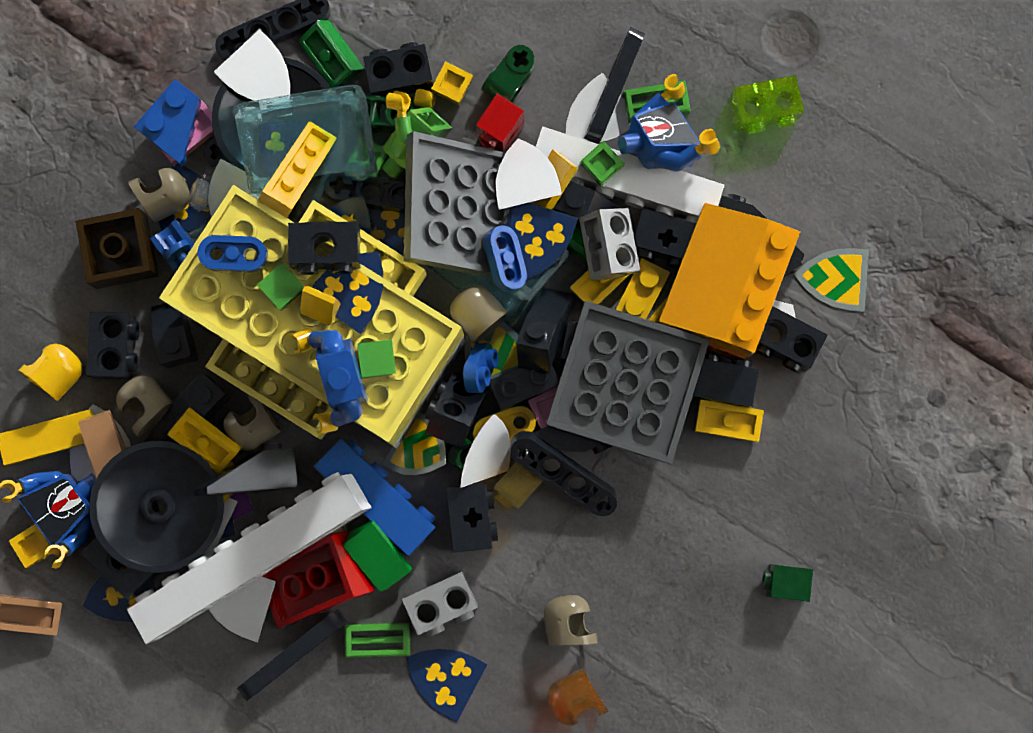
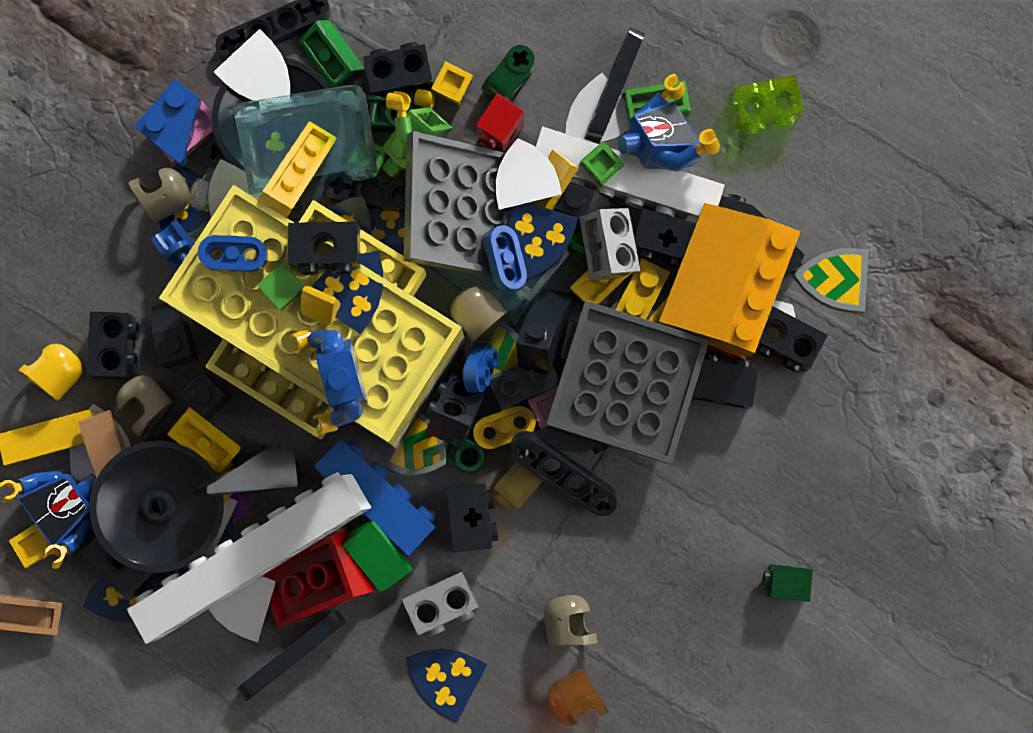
(116, 248): dark brown brick -> none
(252, 427): dark tan helmet -> none
(376, 359): bright green tile -> none
(405, 639): bright green tile -> none
(488, 453): white sticker -> none
(729, 421): yellow plate -> none

